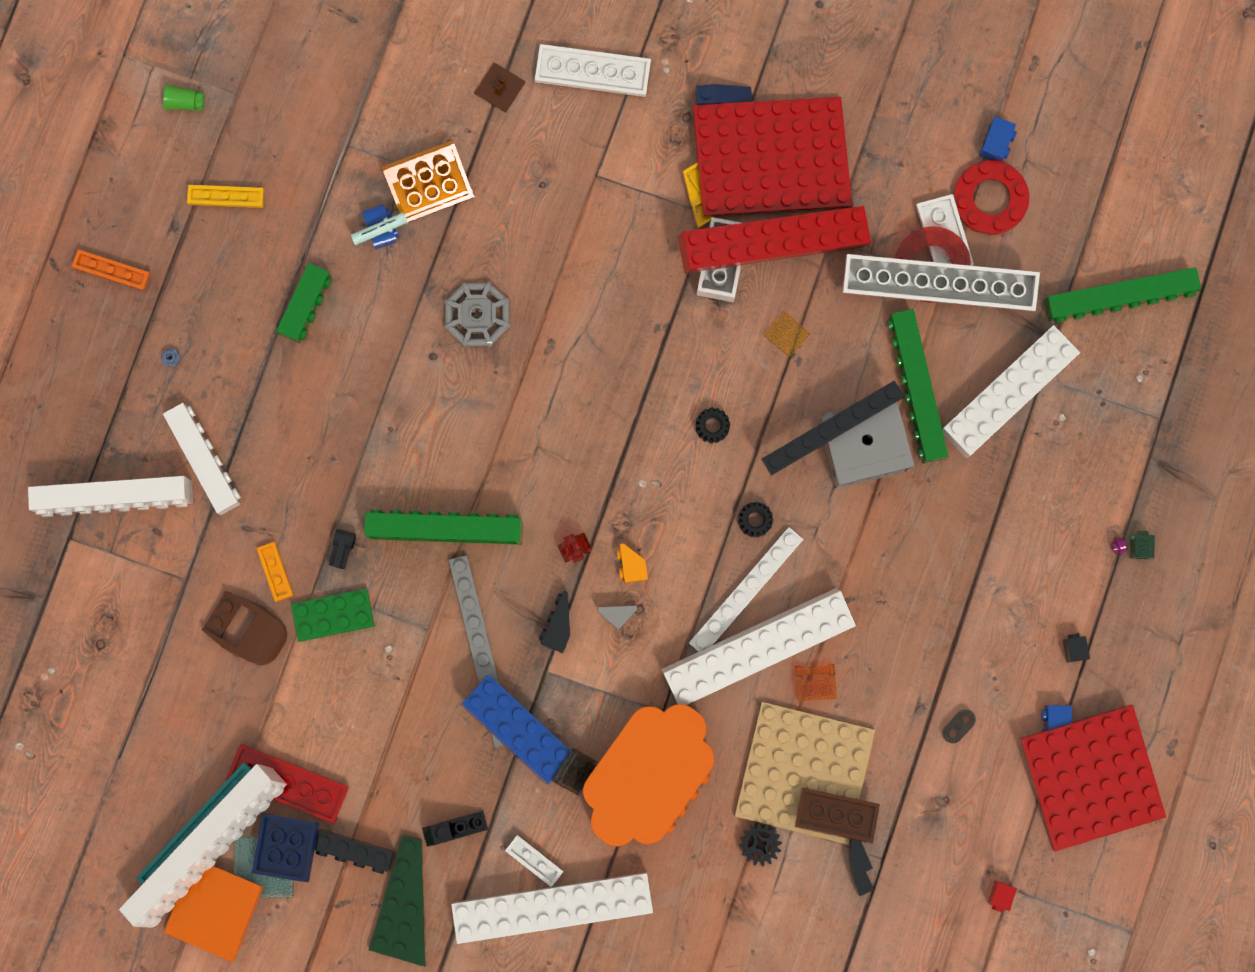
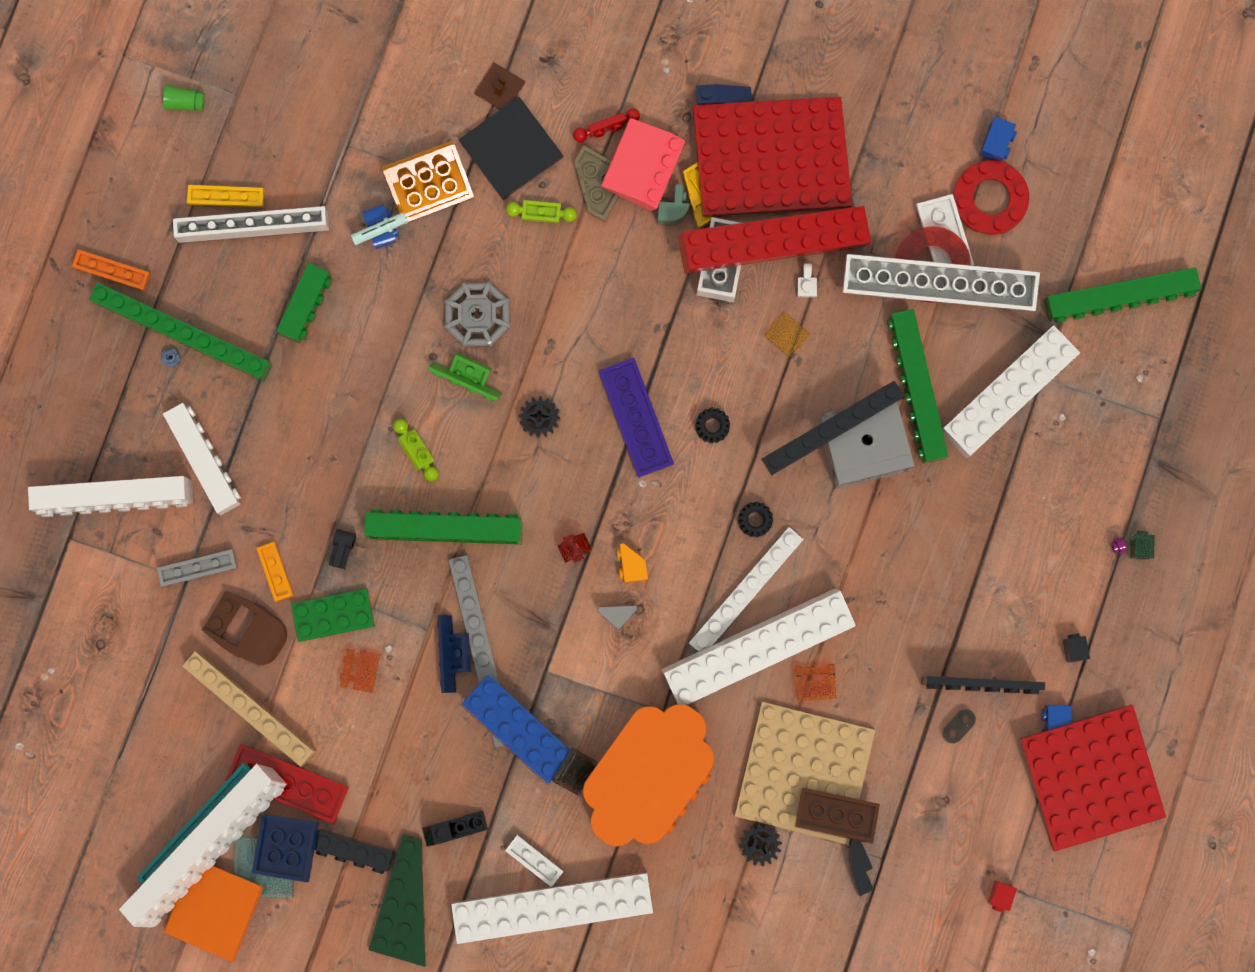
(180, 332): none -> green brick
(197, 568): none -> light grey plate
(249, 708): none -> tan brick
(251, 224): none -> white brick
(365, 672): none -> clear orange plate
(415, 450): none -> lime plate
(453, 653): none -> dark blue bracket
(468, 374): none -> bright green bracket
(511, 148): none -> black tile
(530, 416): none -> black gear
(541, 211): none -> lime plate
(558, 631): black slope -> none
(591, 171): none -> dark tan plate
(592, 70): white plate -> none
(600, 128): none -> red plate
(636, 417): none -> dark purple plate
(643, 164): none -> coral slope
(675, 212): none -> sand green brick
(806, 285): none -> white plate
(975, 684): none -> black plate

